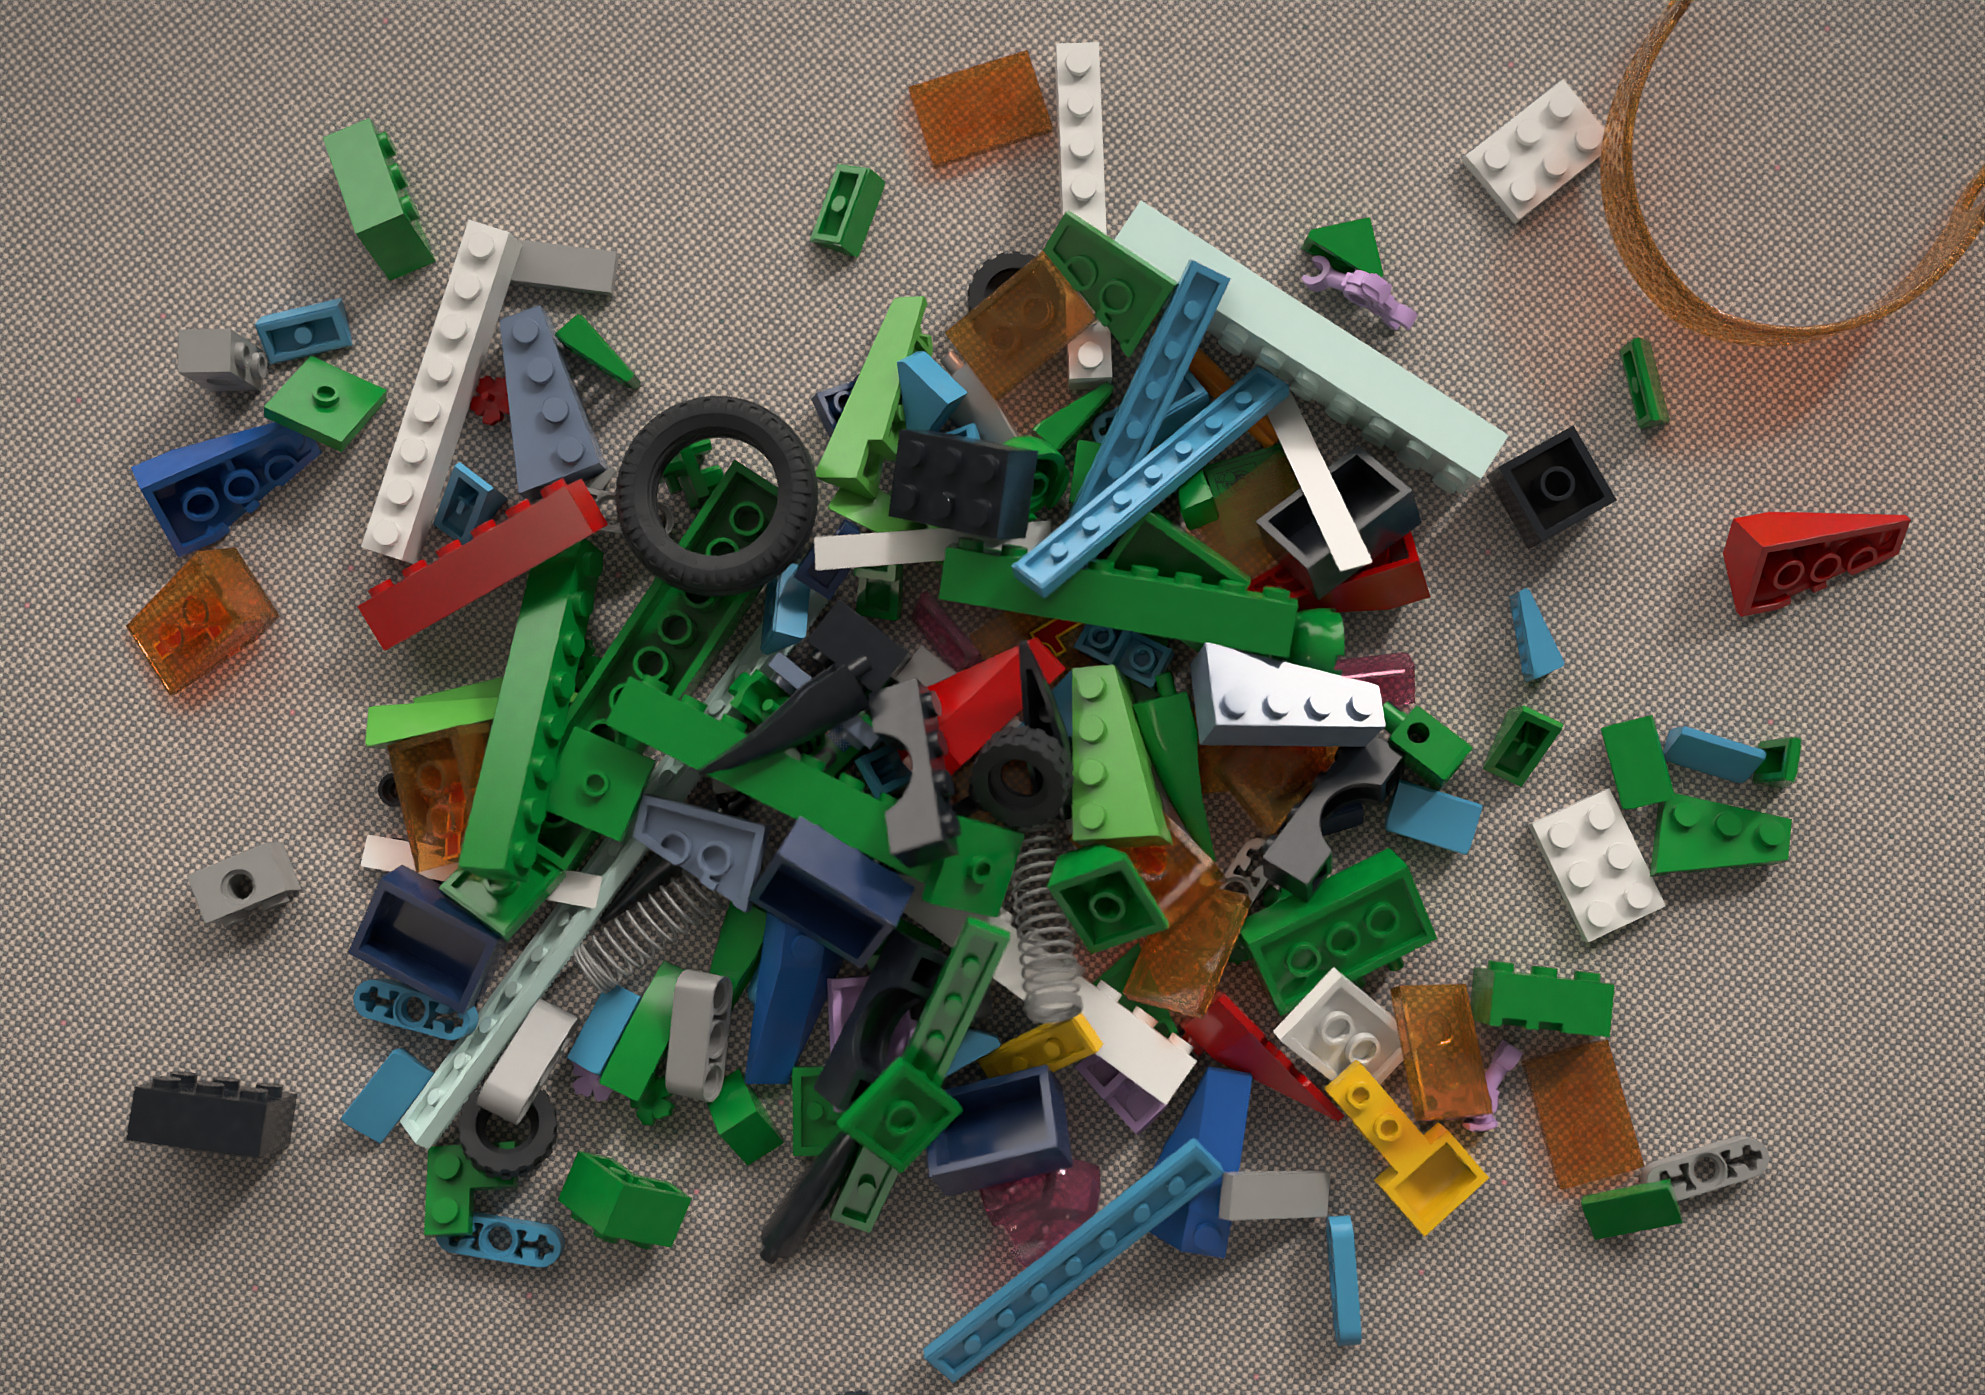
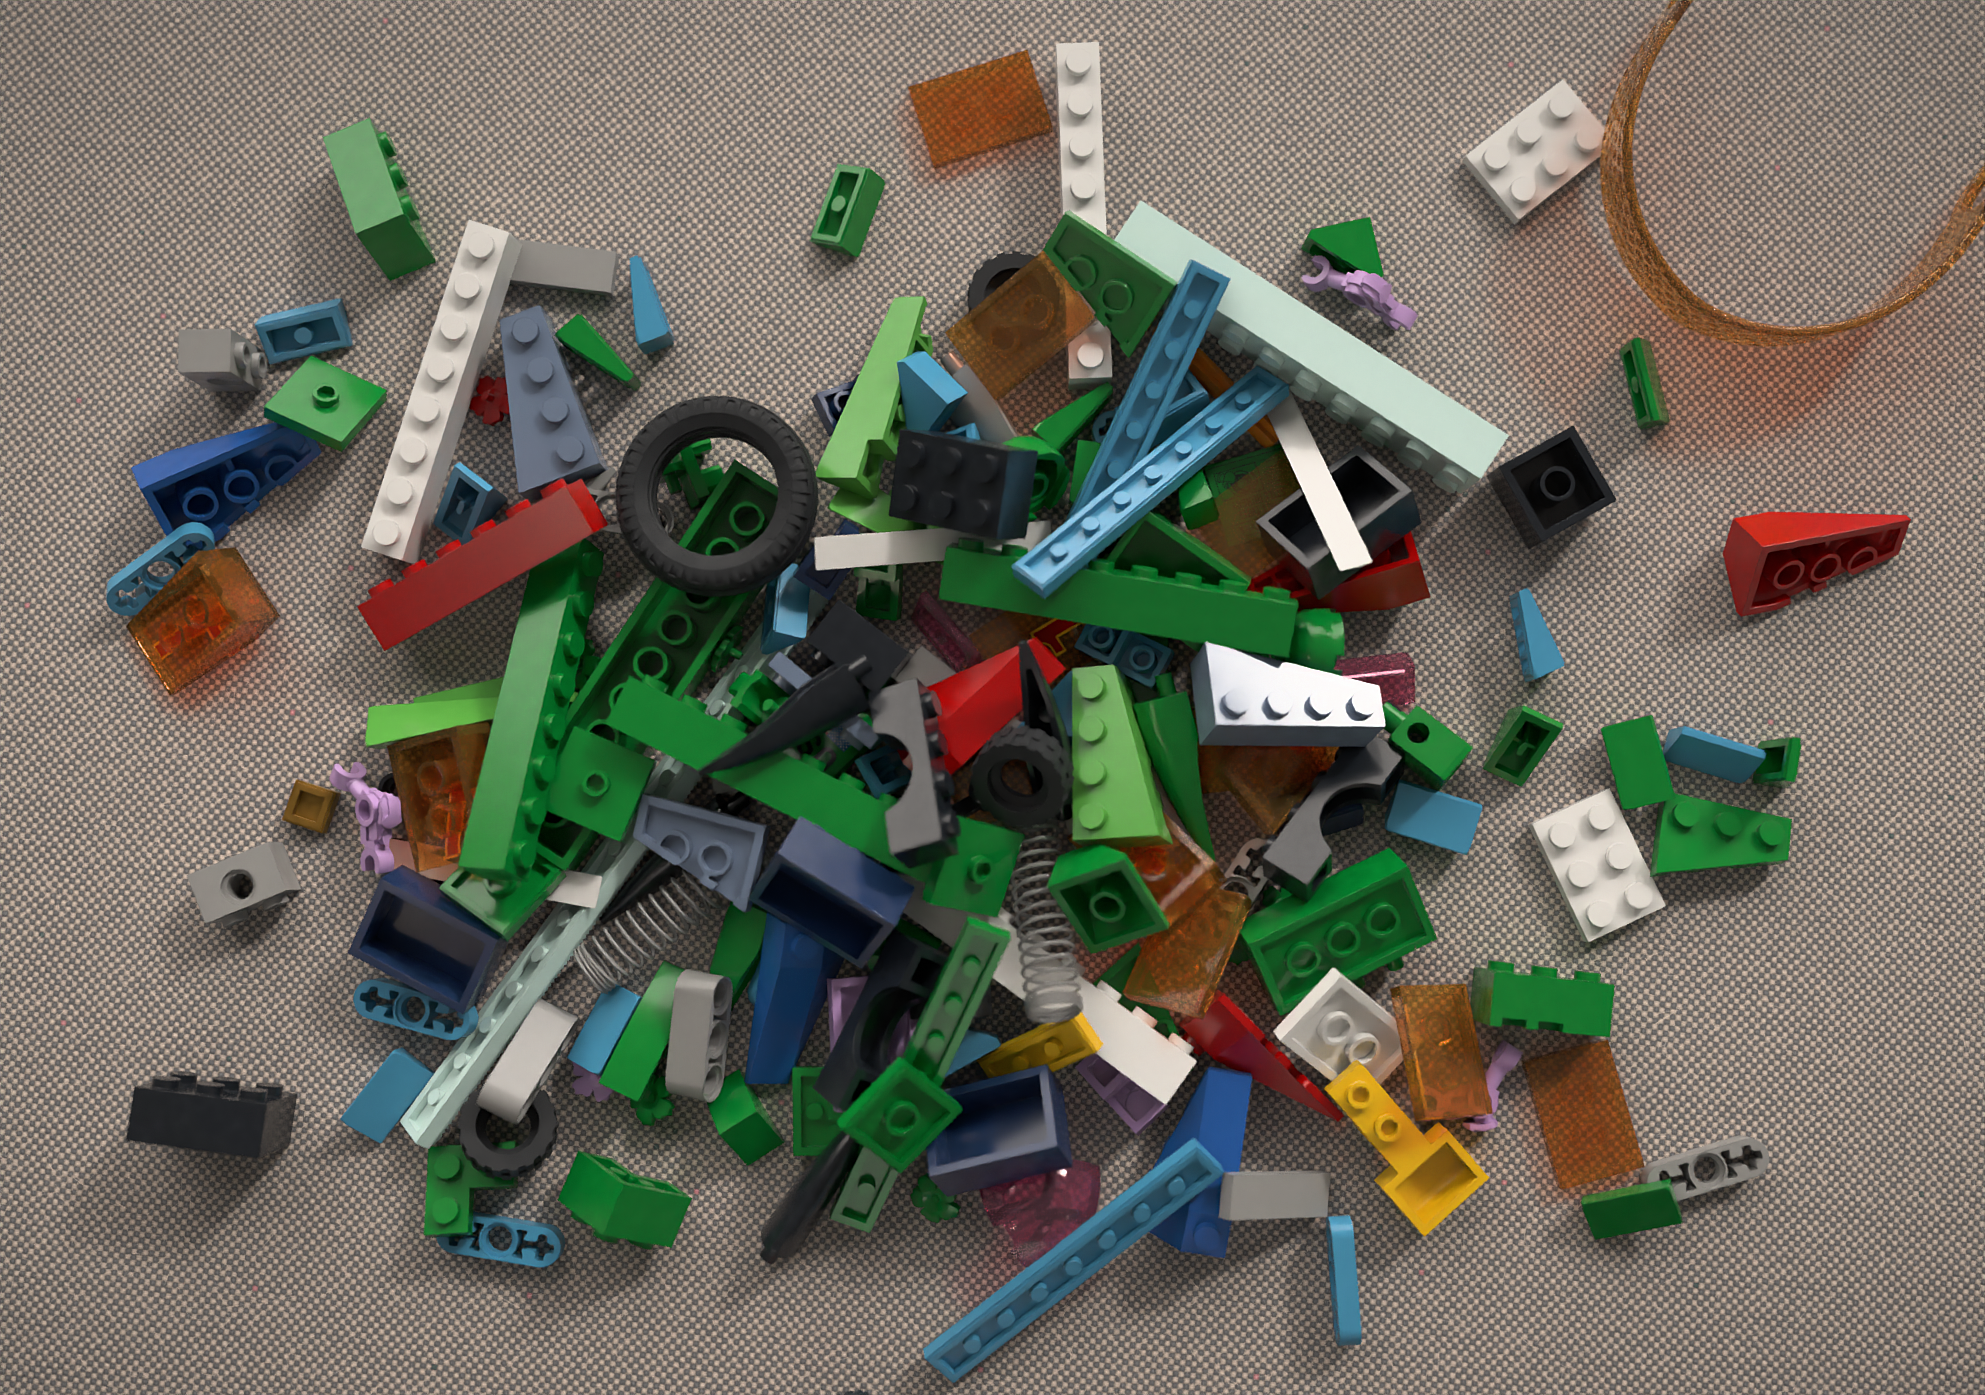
(166, 550): none -> dark azure beam
(311, 806): none -> pearl gold tile
(376, 814): none -> lavender piece
(650, 321): none -> dark azure slope
(727, 648): none -> green plant
(933, 1201): none -> green plant

